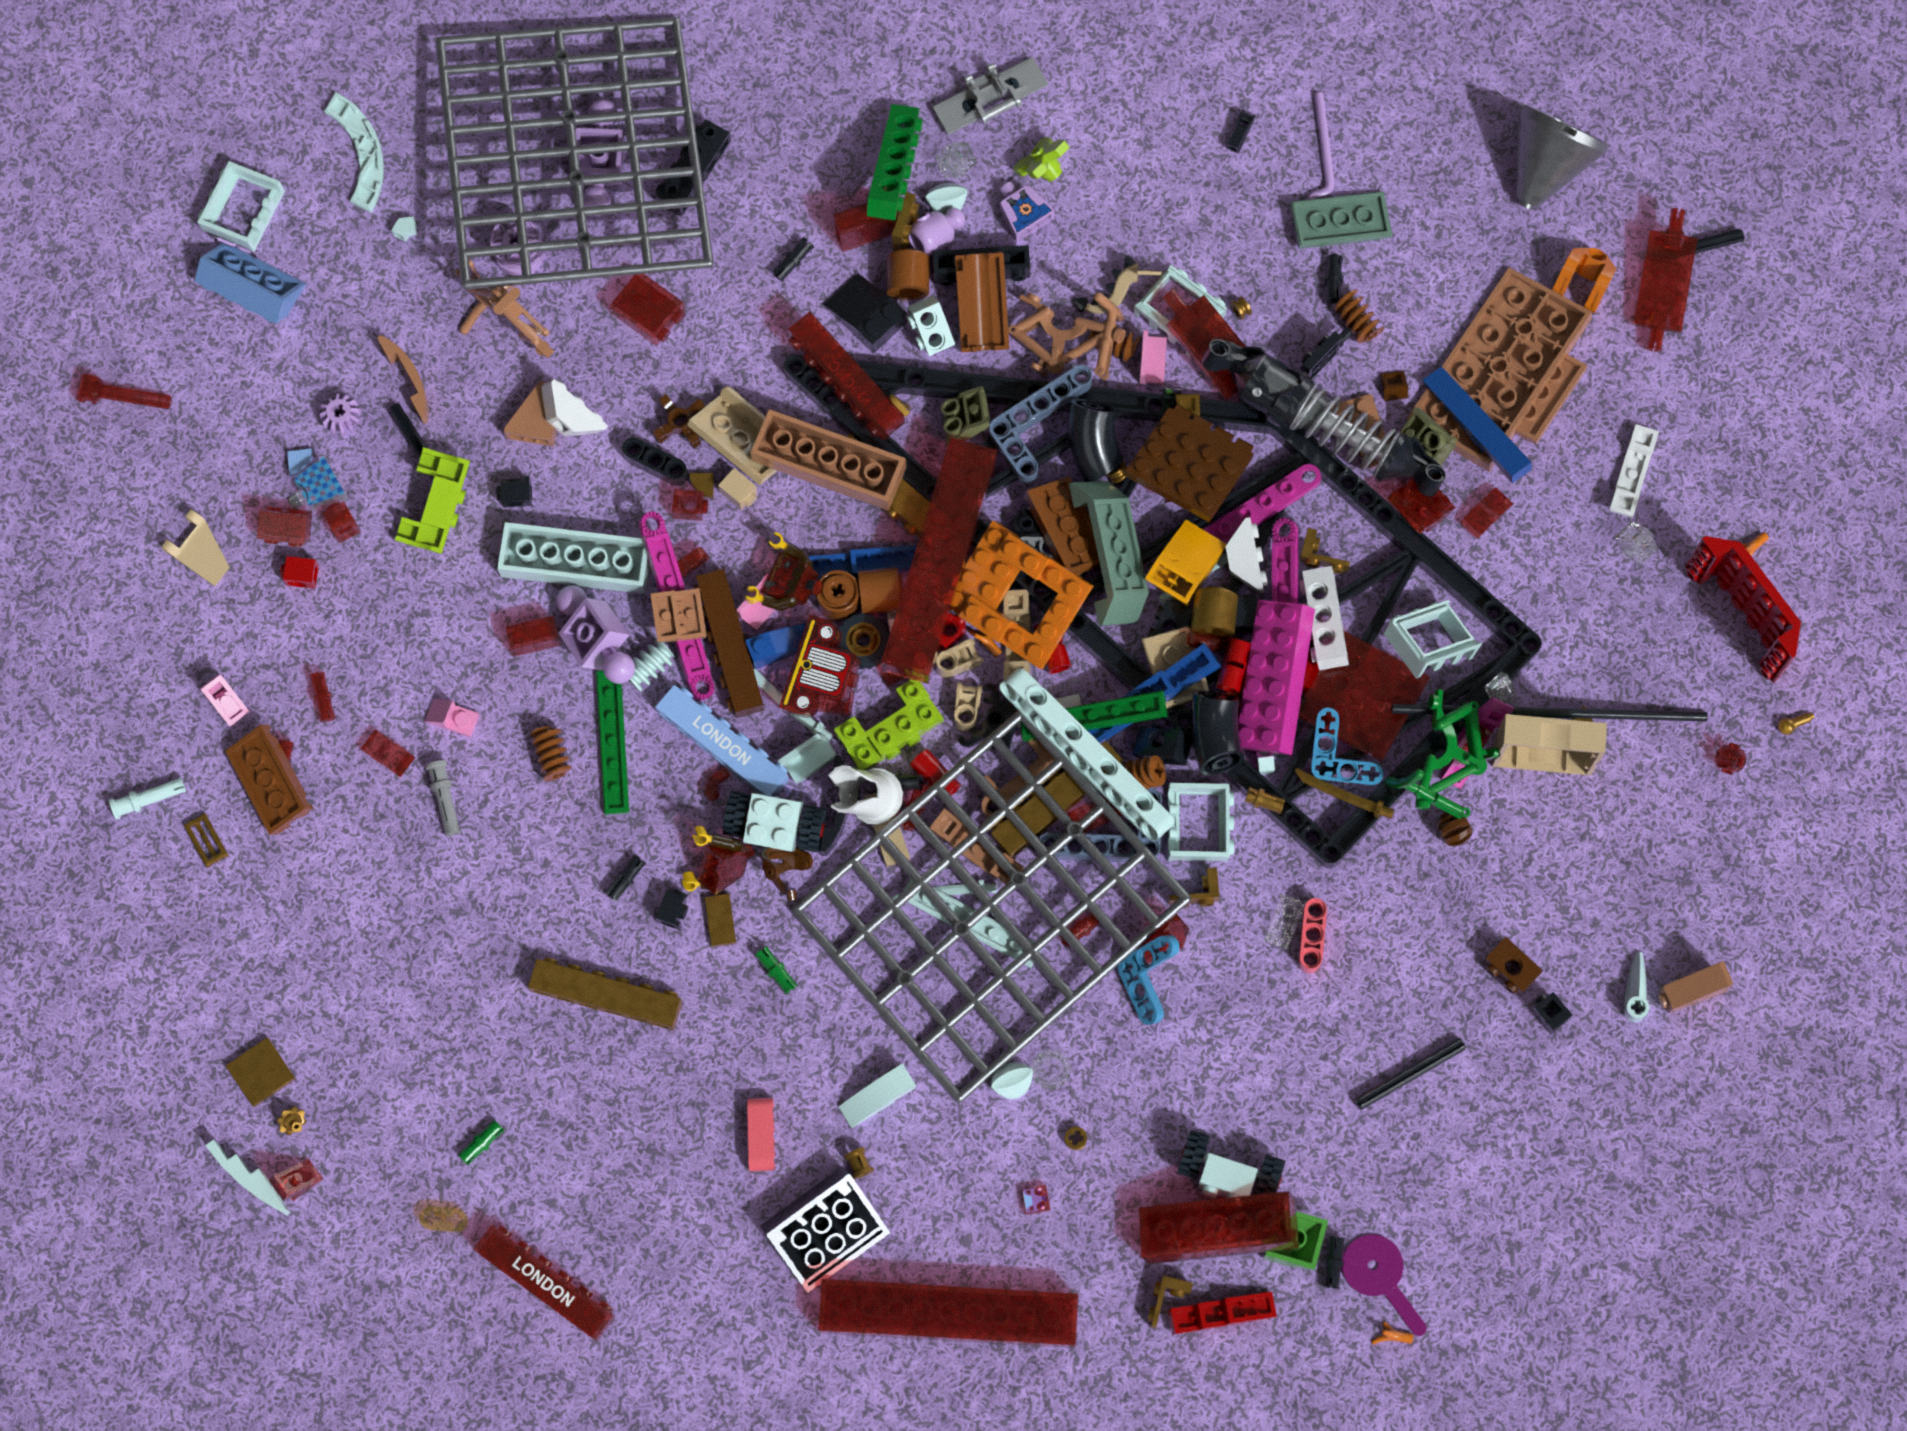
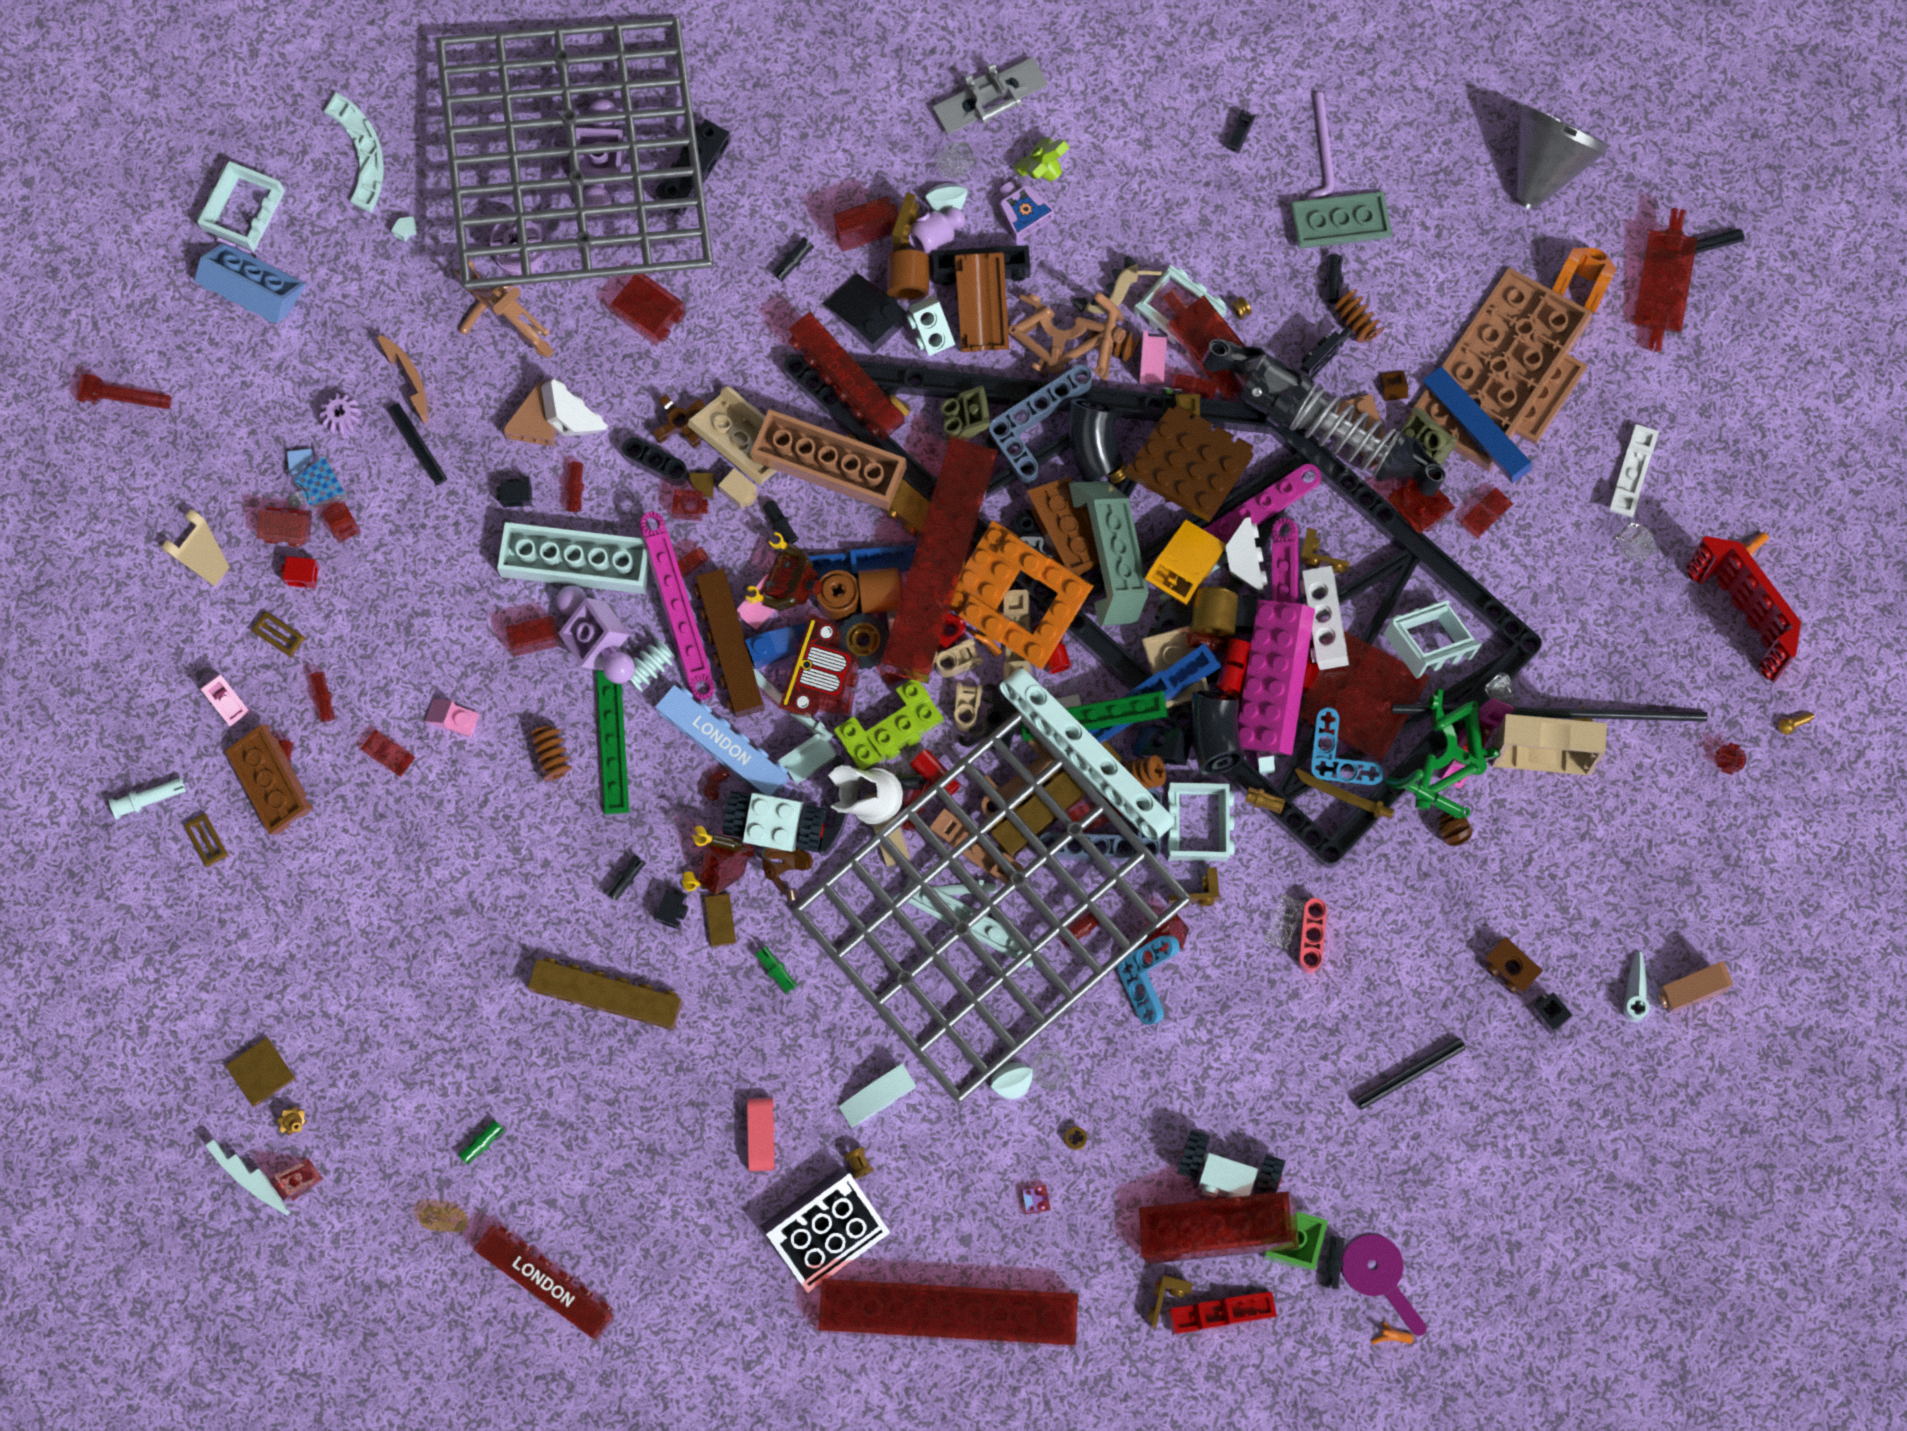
(294, 645): none -> pearl gold tile
(439, 512): lime bracket -> none
(441, 786): light grey pin -> none
(574, 487): none -> clear red pin
(678, 615): nougat slope -> none
(780, 522): none -> black axle
(894, 161): green brick -> none
(1193, 385): none -> clear red beam

